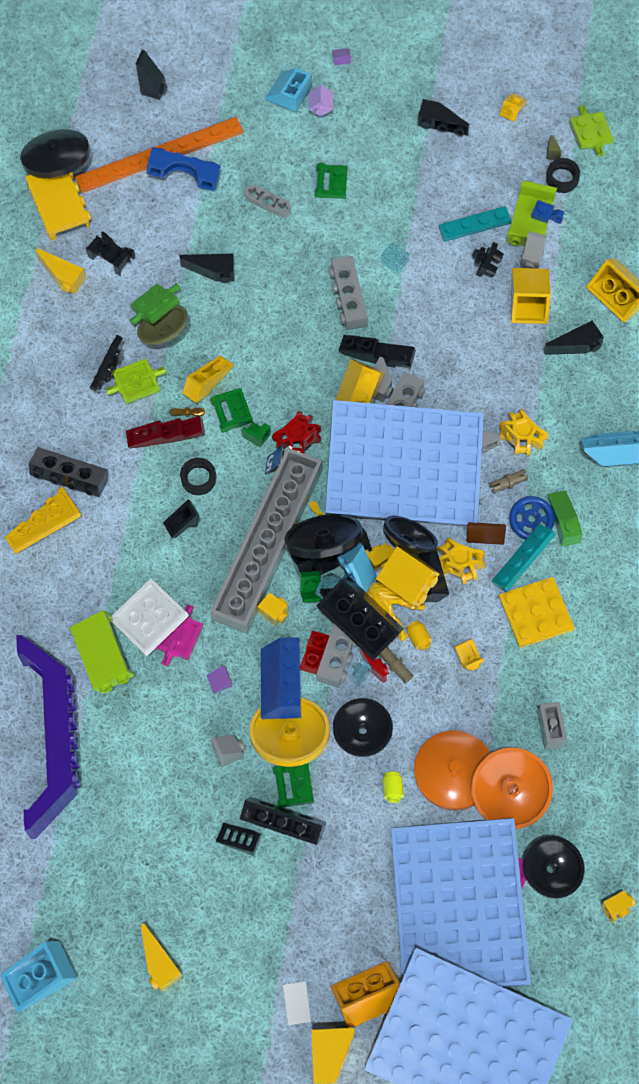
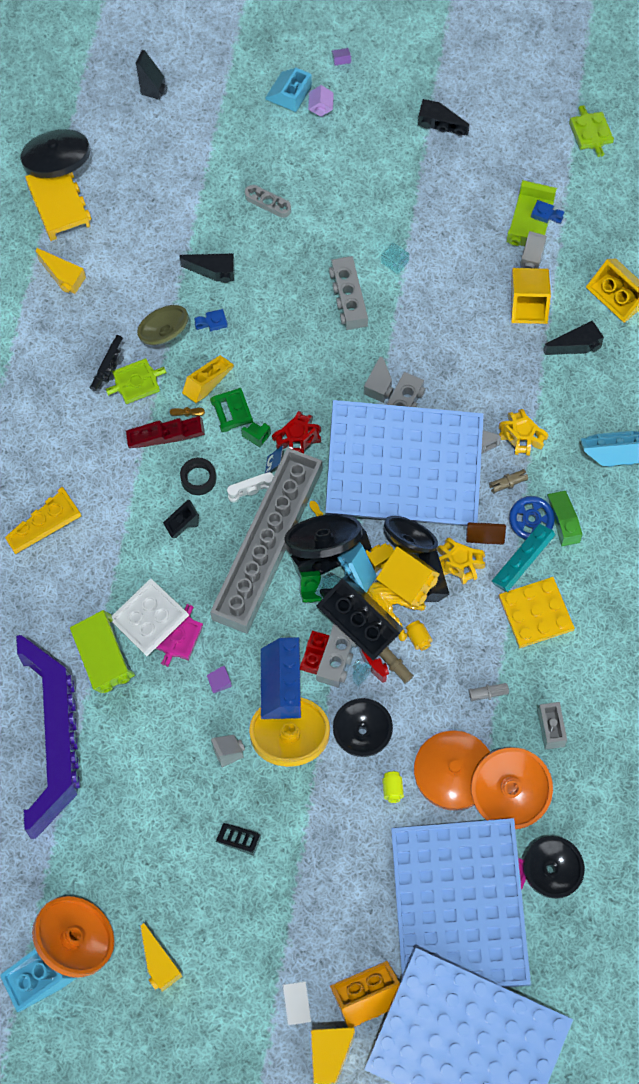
(68, 472): black brick -> none
(73, 936): none -> orange dish
(110, 251): black piece -> none
(139, 161): orange plate -> none
(154, 303): bright green plate -> none
(163, 162): blue arch -> none
(214, 320): none -> blue plate
(249, 486): none -> white plate
(273, 609): yellow brick -> none
(282, 820): black brick -> none
(300, 785): green plate -> none
(337, 181): green plate -> none
(360, 383): yellow slope -> none
(371, 349): black slope -> none
(468, 655): yellow bracket -> none
(474, 224): teal plate -> none
(485, 258): black hips -> none
(488, 692): none -> light grey axle
(512, 106): yellow bracket -> none
(554, 150): olive slope -> none
(567, 164): black tyre -> none
(618, 906): yellow brick -> none

